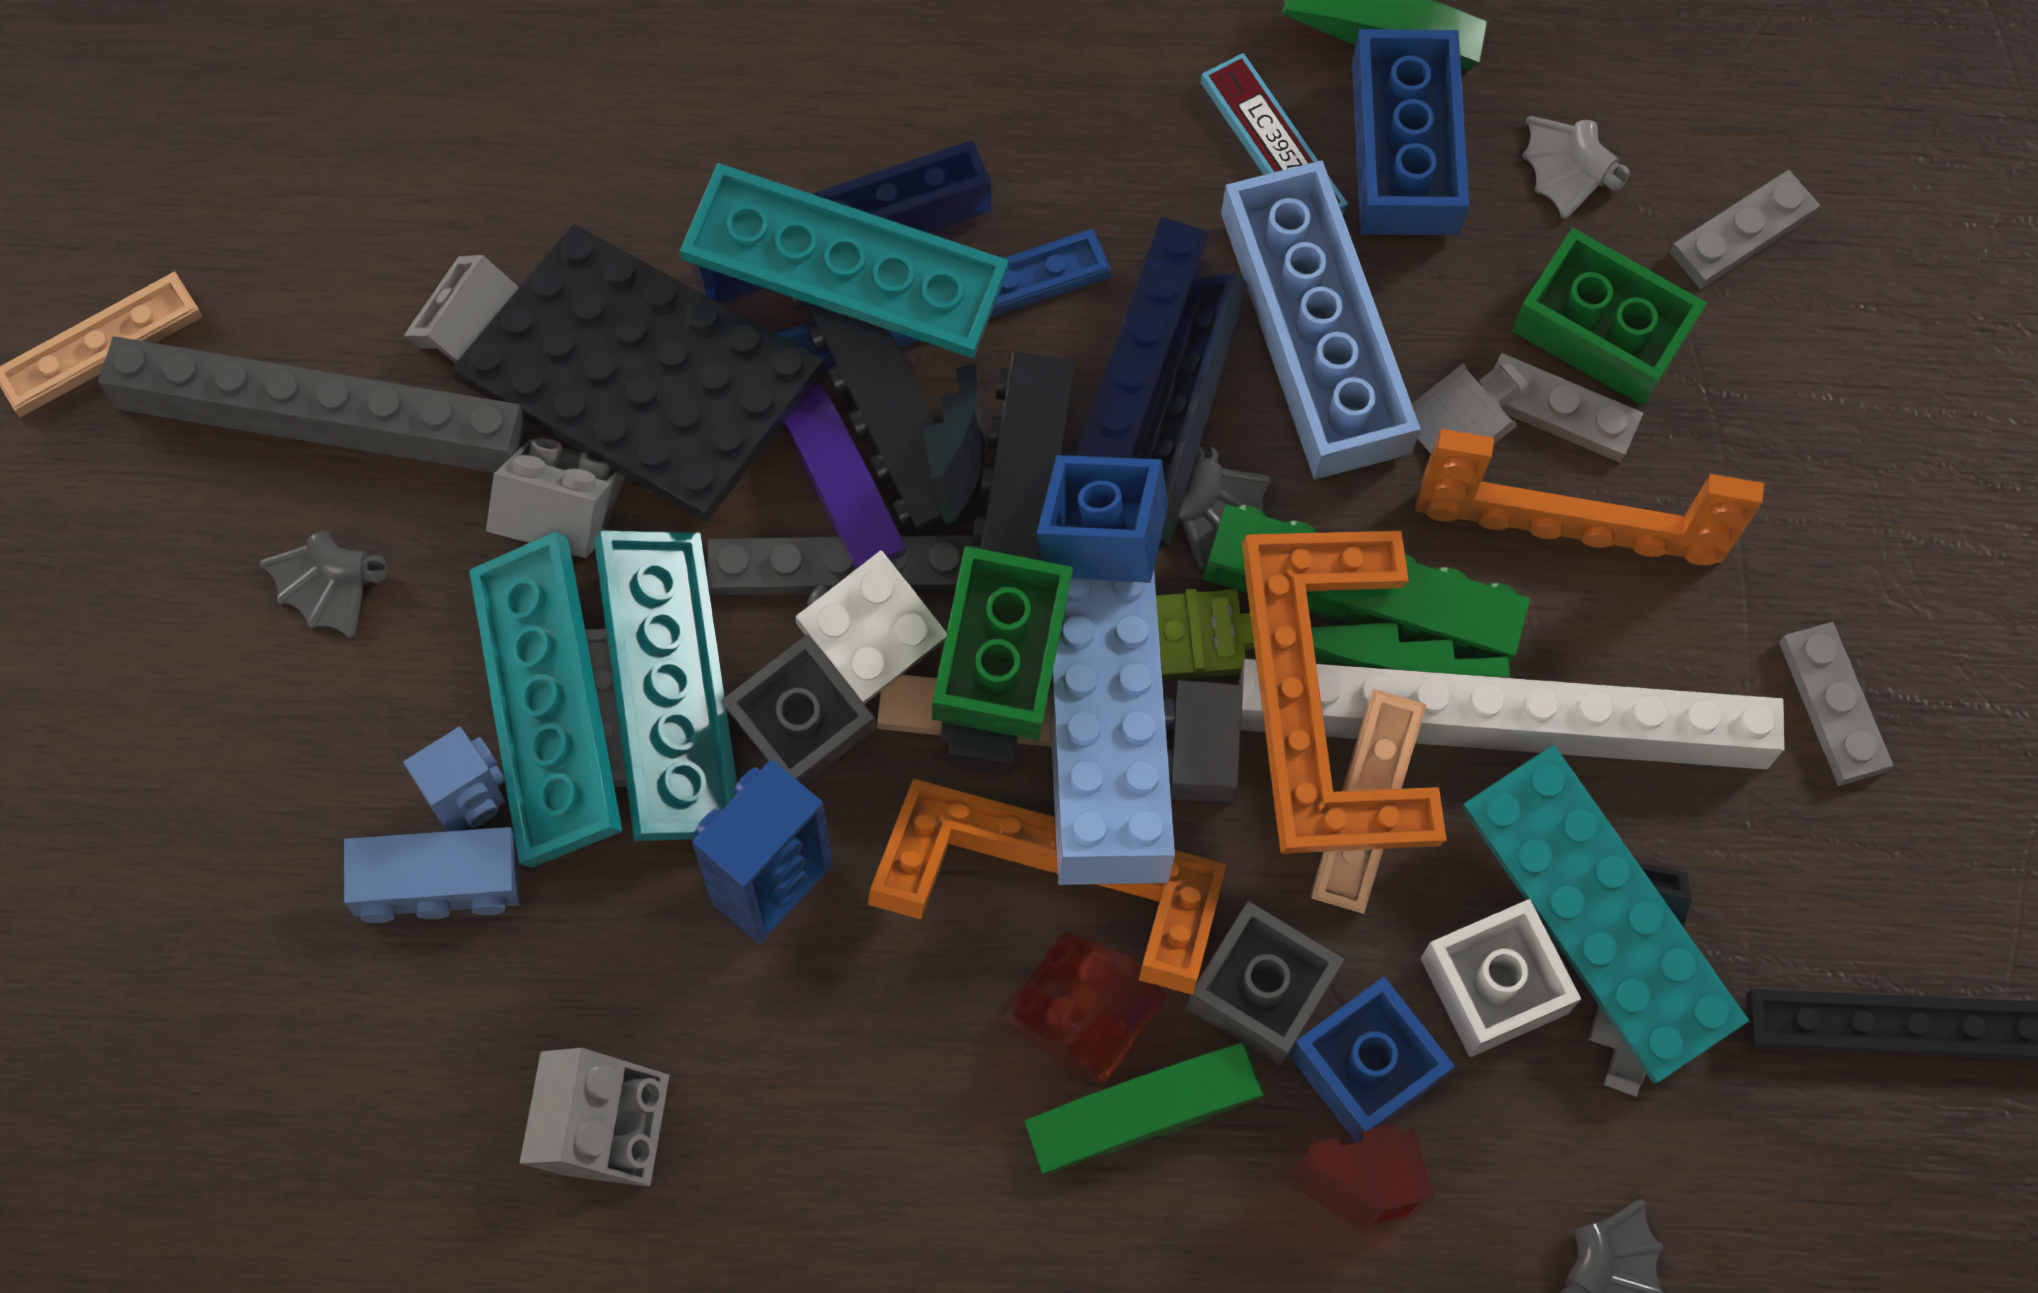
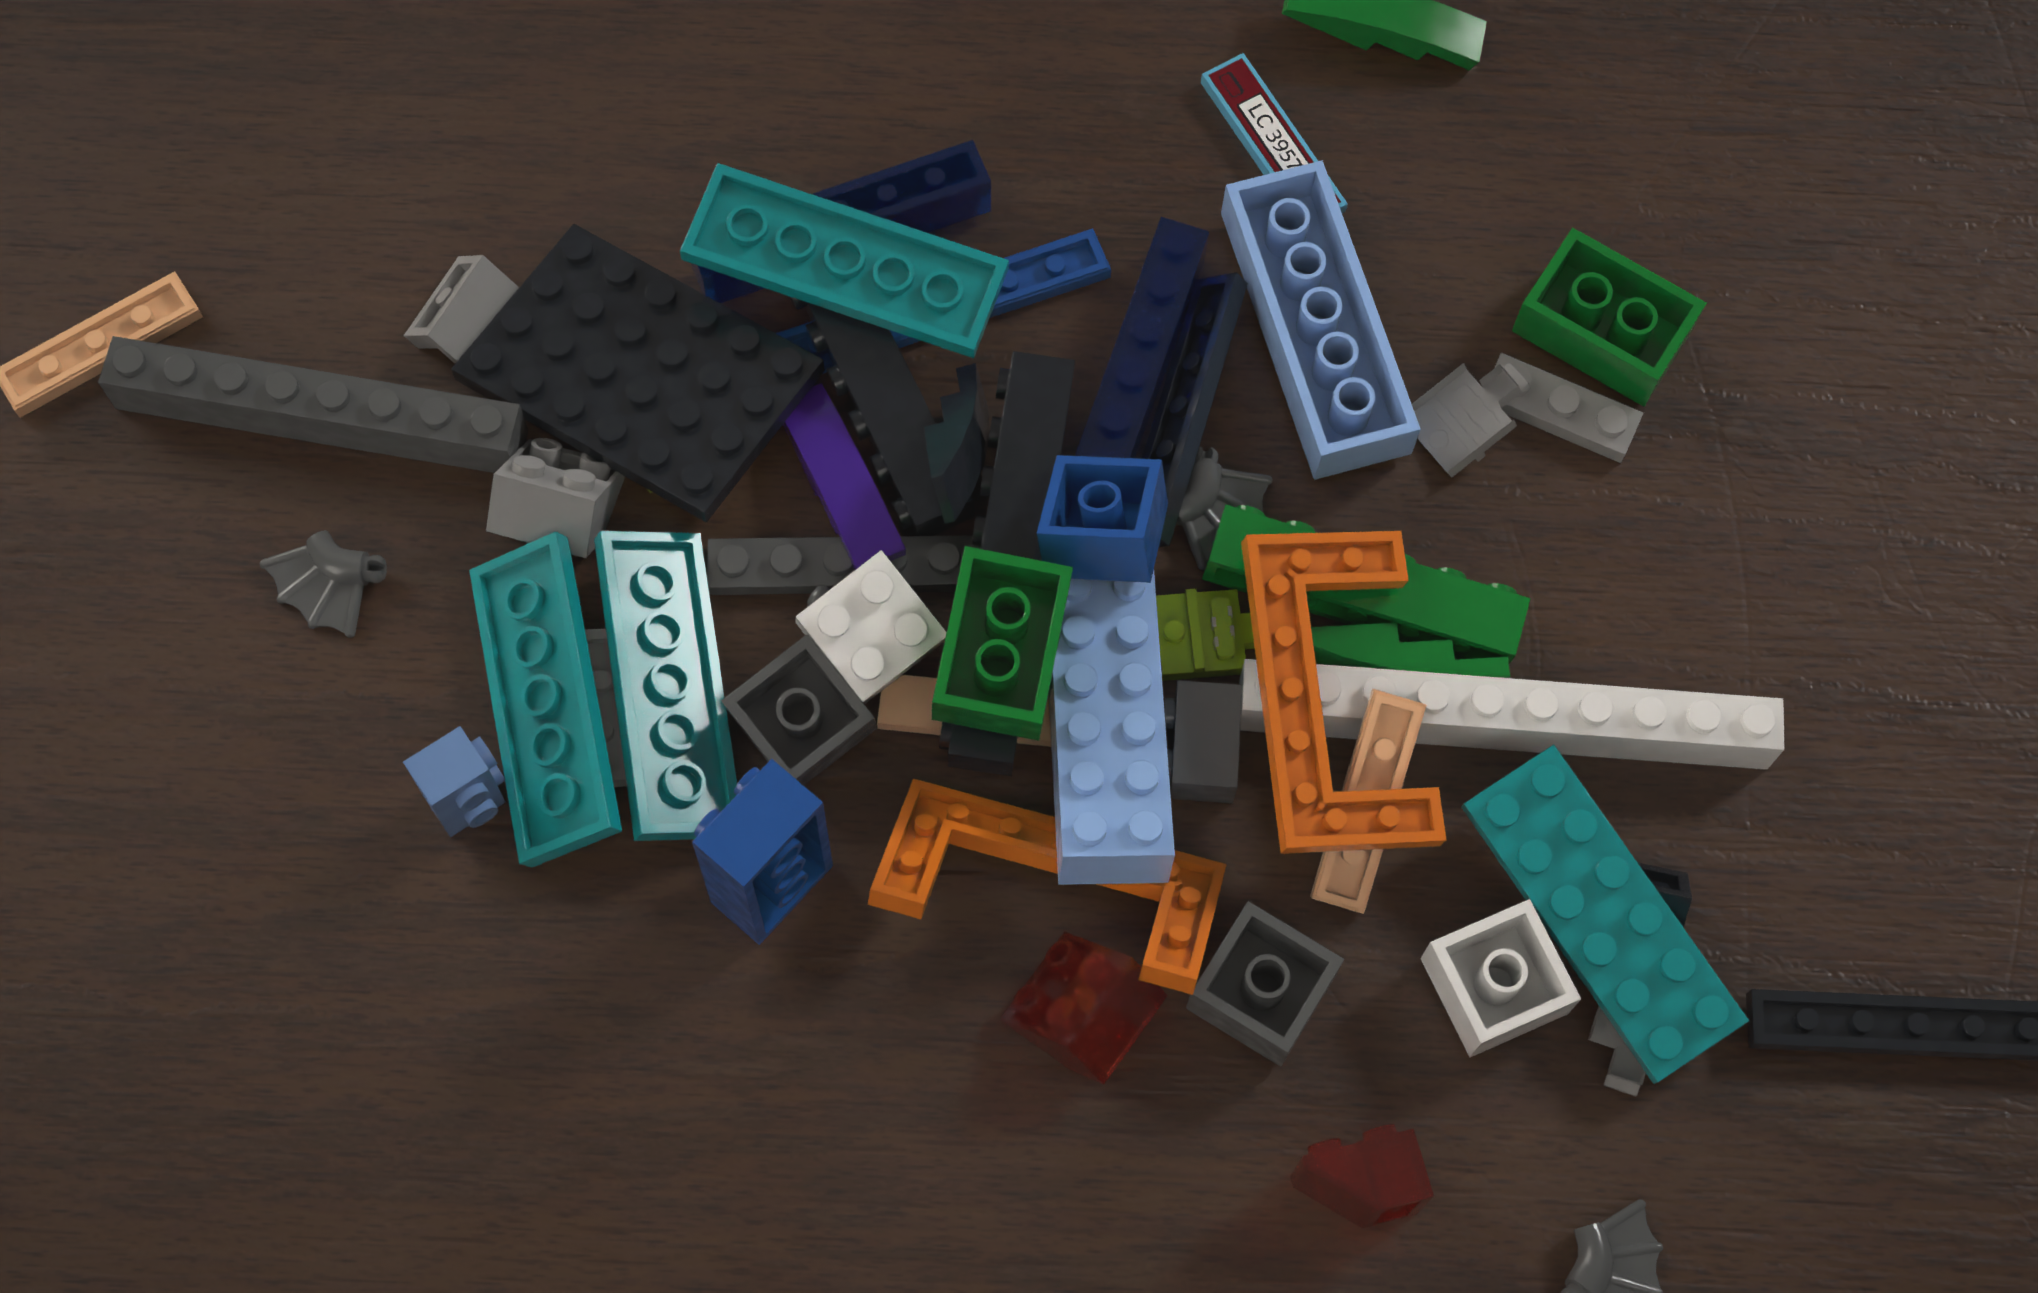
(431, 874): medium blue brick -> none
(594, 1117): light grey slope -> none
(1144, 1108): green slope -> none
(1371, 1059): blue brick -> none
(1409, 132): blue brick -> none
(1570, 162): light grey arm -> none
(1704, 536): orange plate -> none
(1744, 229): light grey plate -> none
(1835, 703): light grey plate -> none

